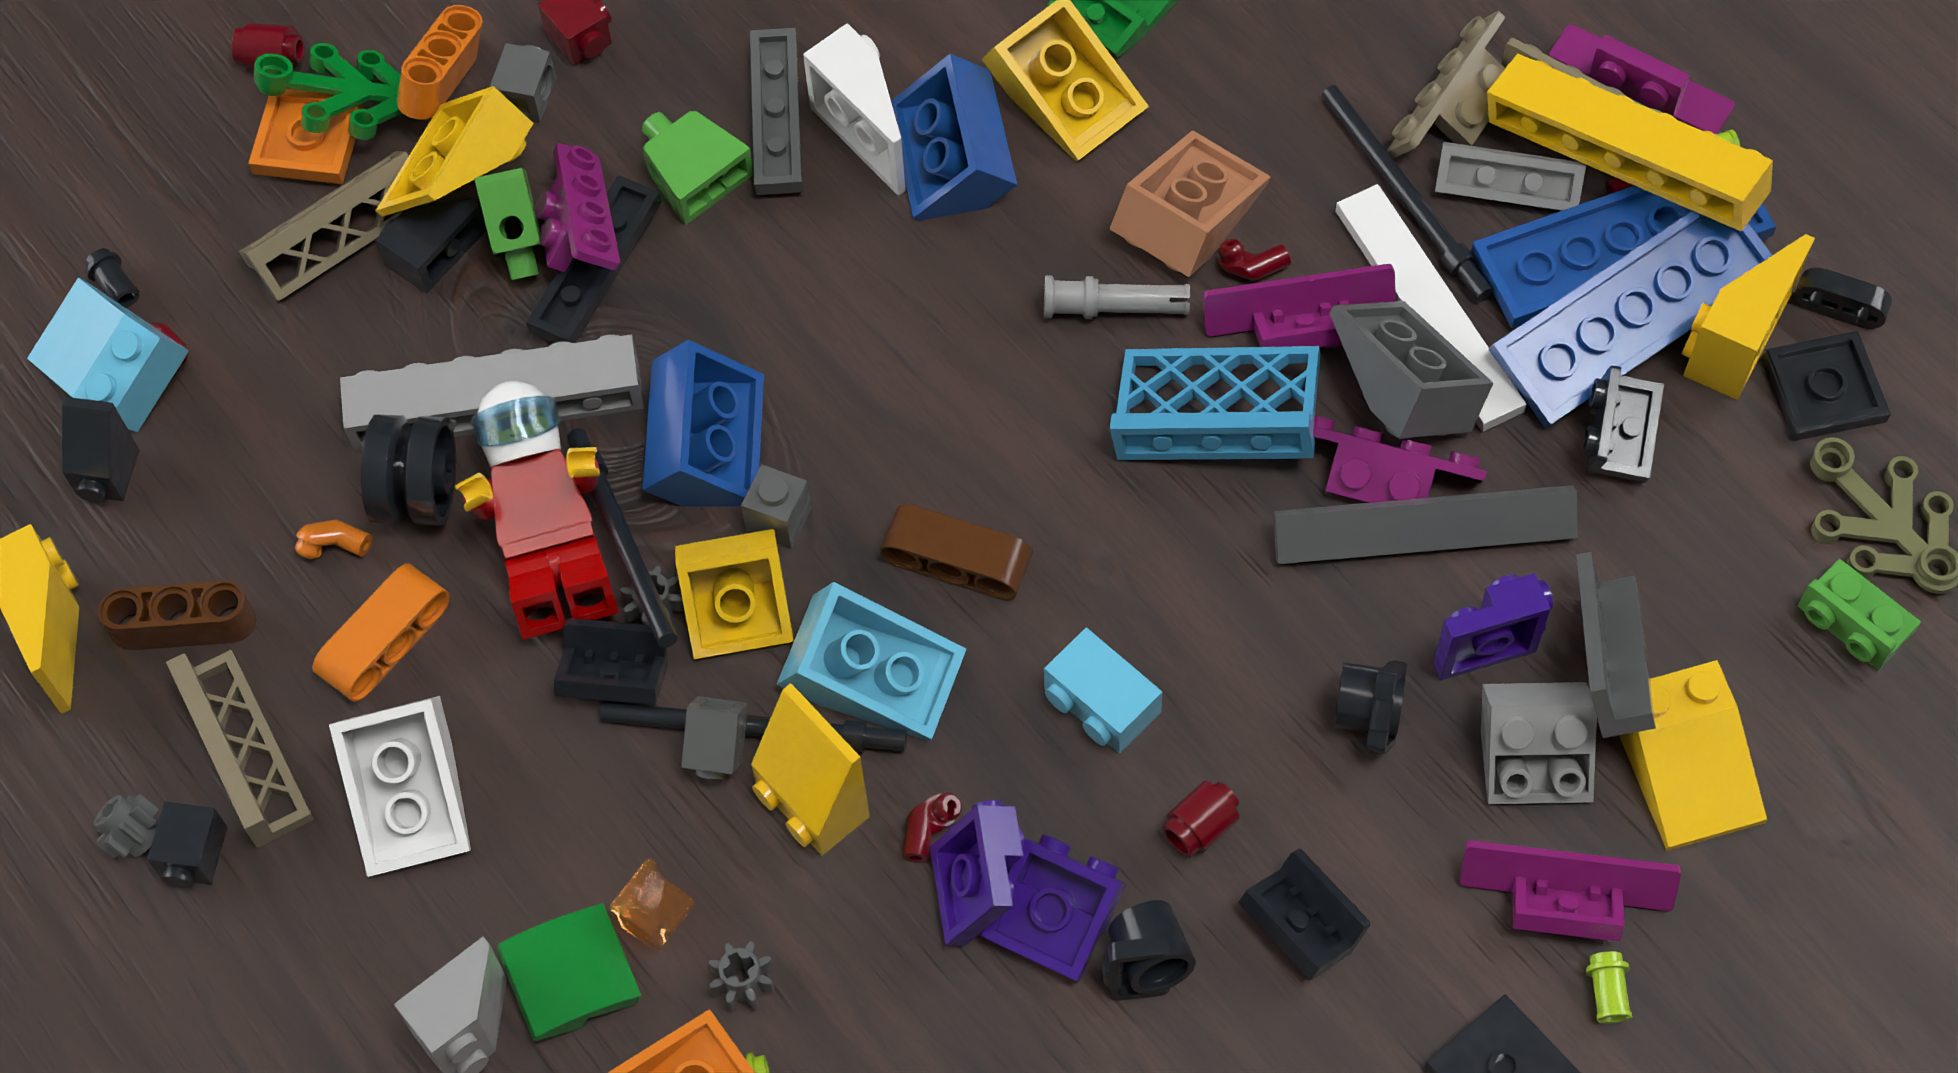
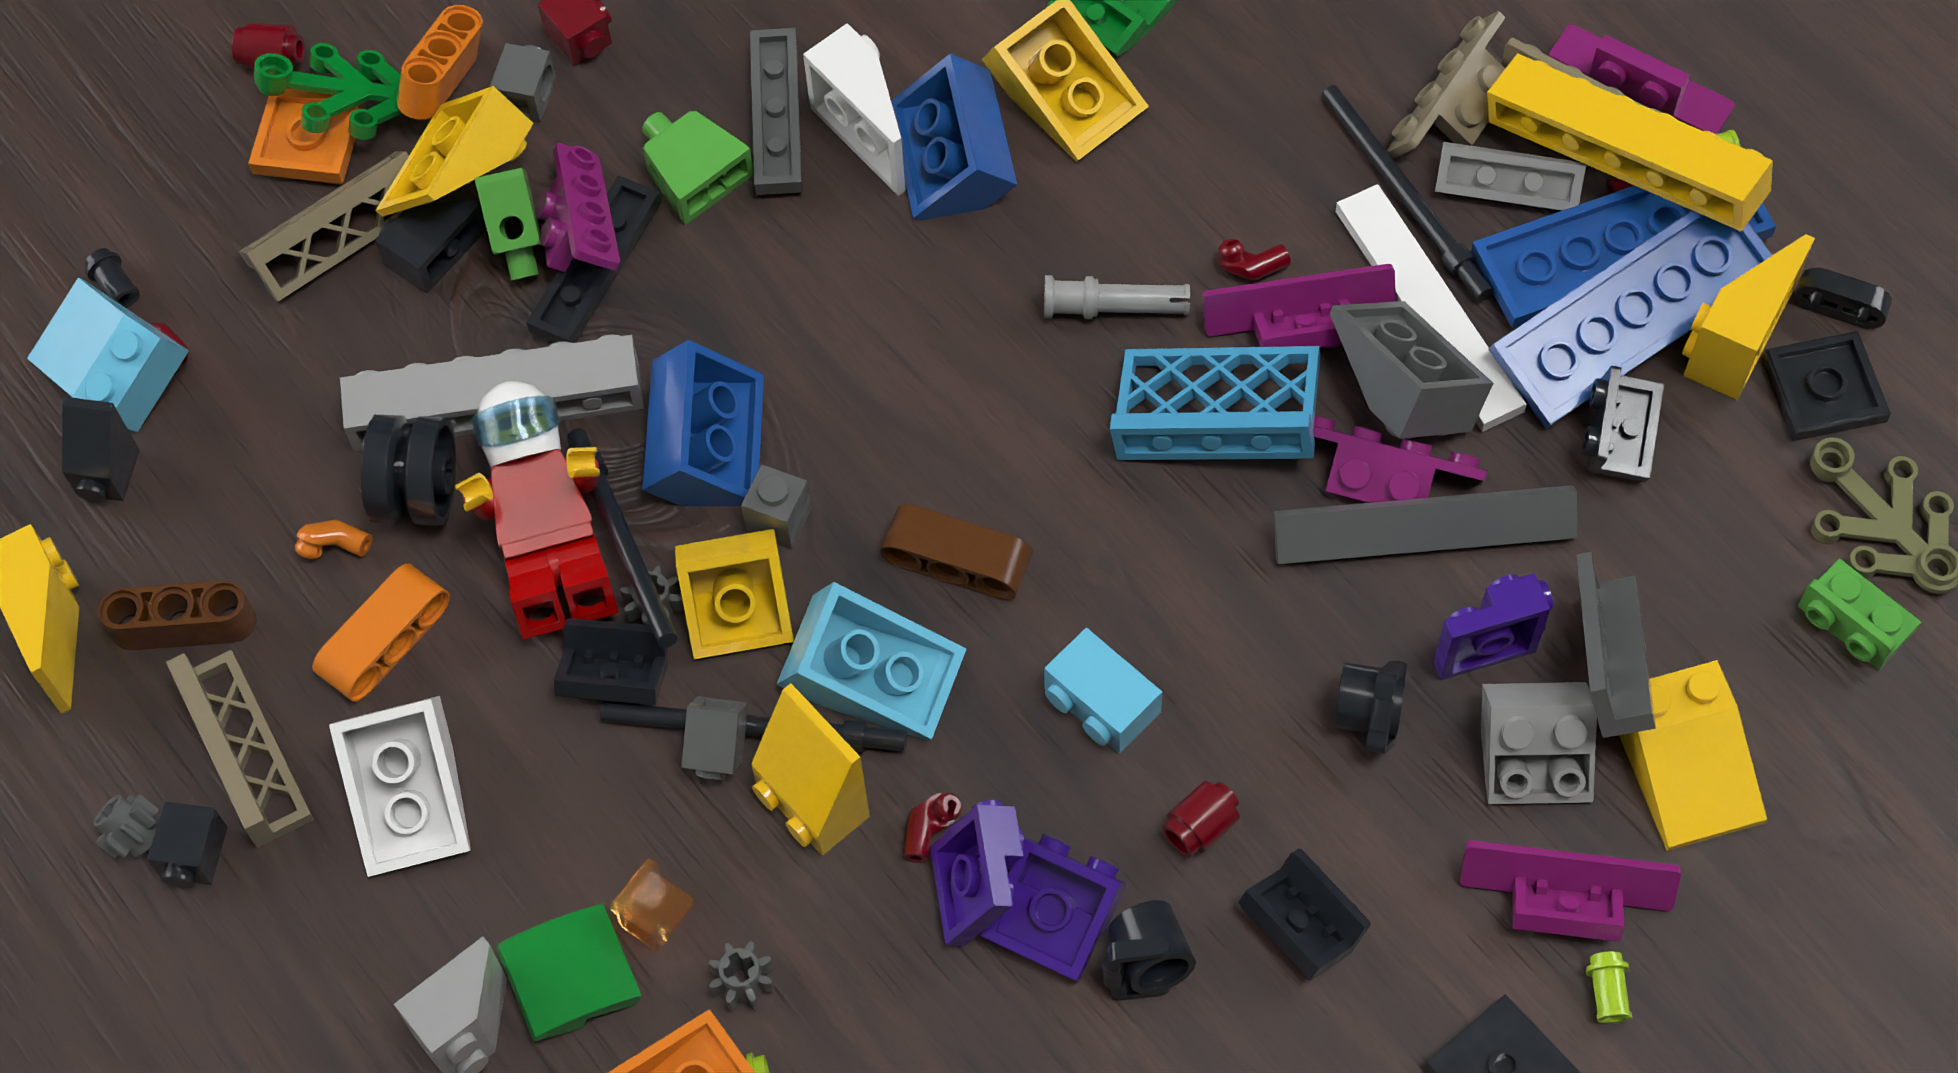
(1187, 202): nougat slope -> none

